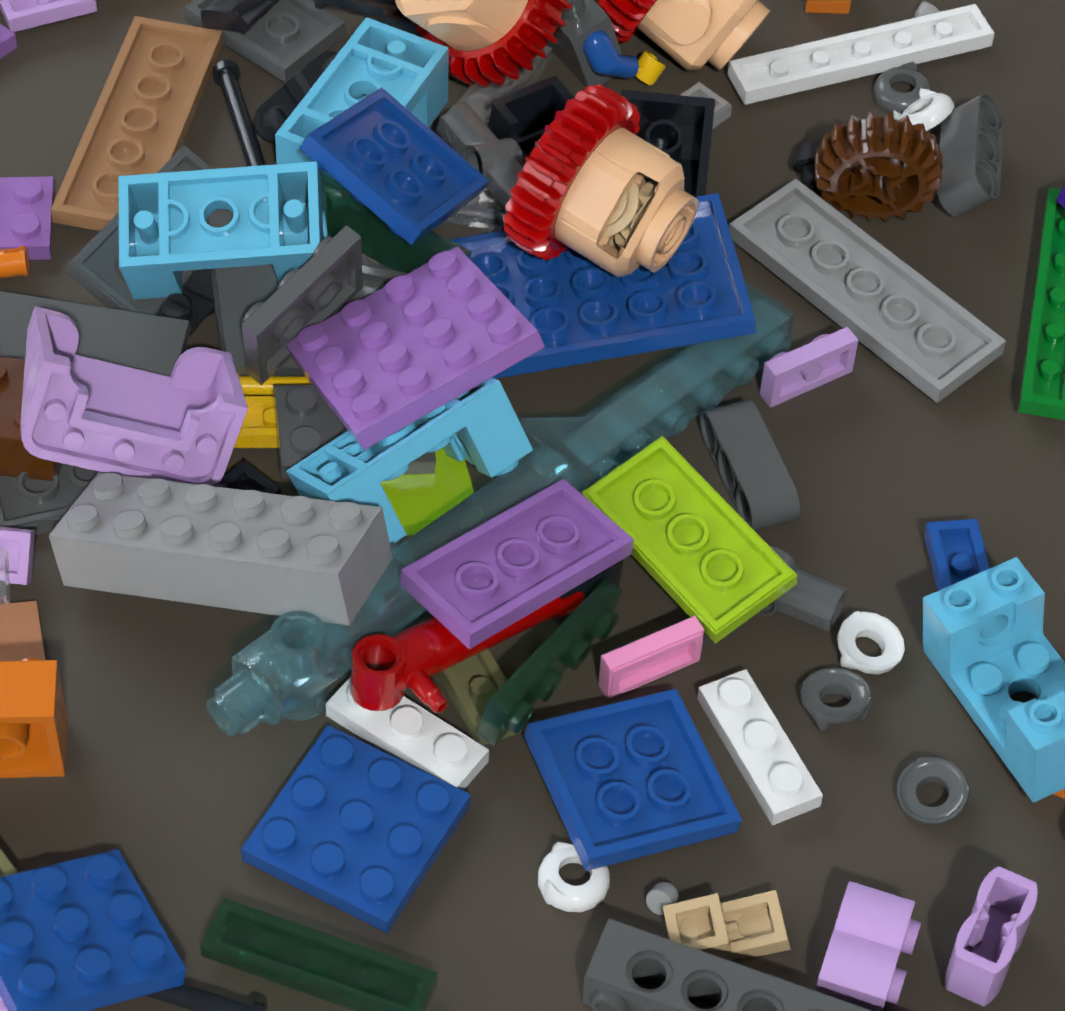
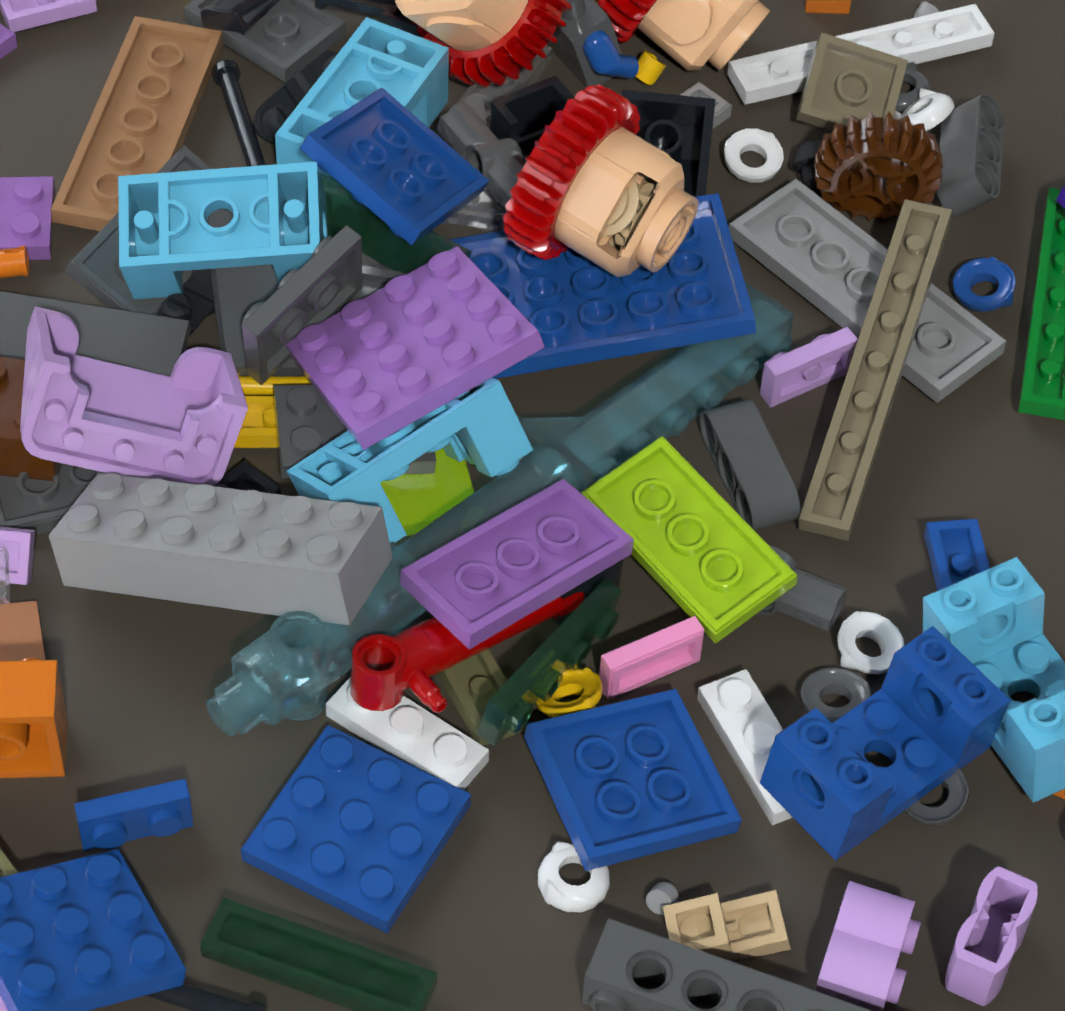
(134, 815): none -> blue plate
(577, 682): none -> yellow piece
(757, 141): none -> white piece
(848, 82): none -> dark tan plate
(875, 371): none -> dark tan plate
(925, 718): none -> blue plate
(984, 270): none -> blue piece

